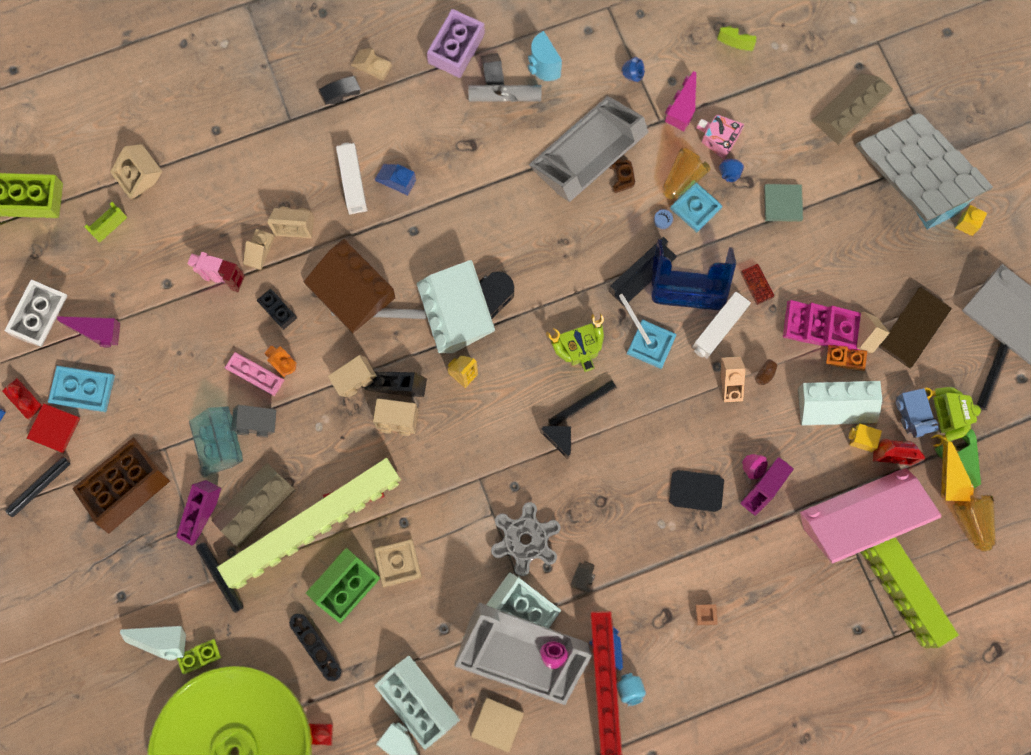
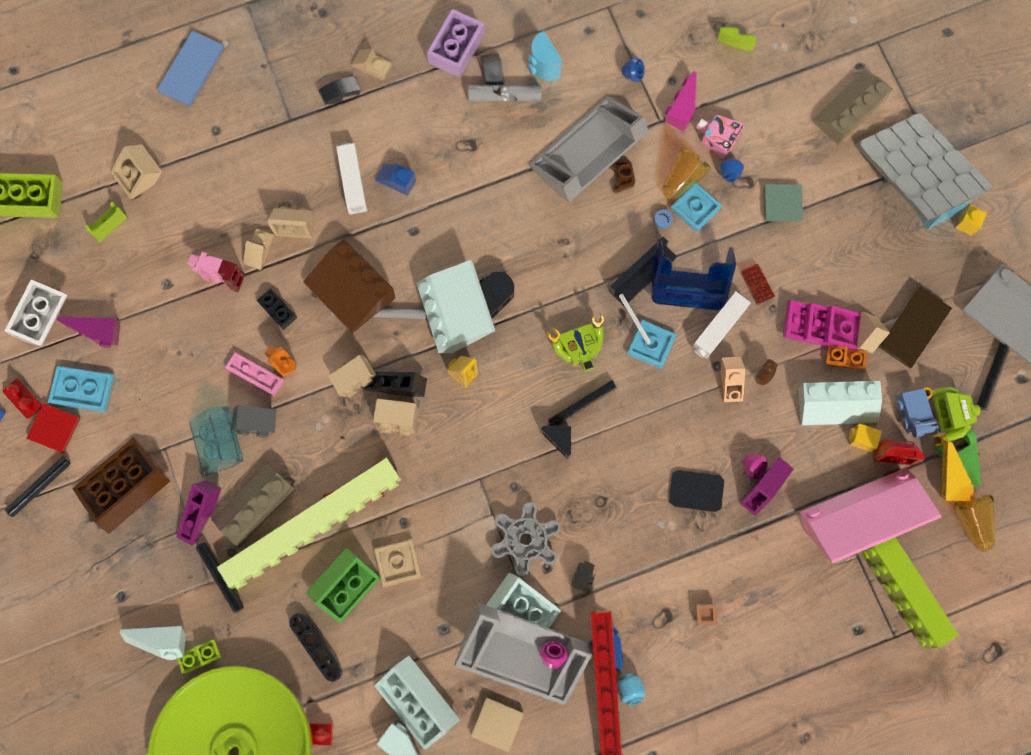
(191, 68): none -> medium blue tile

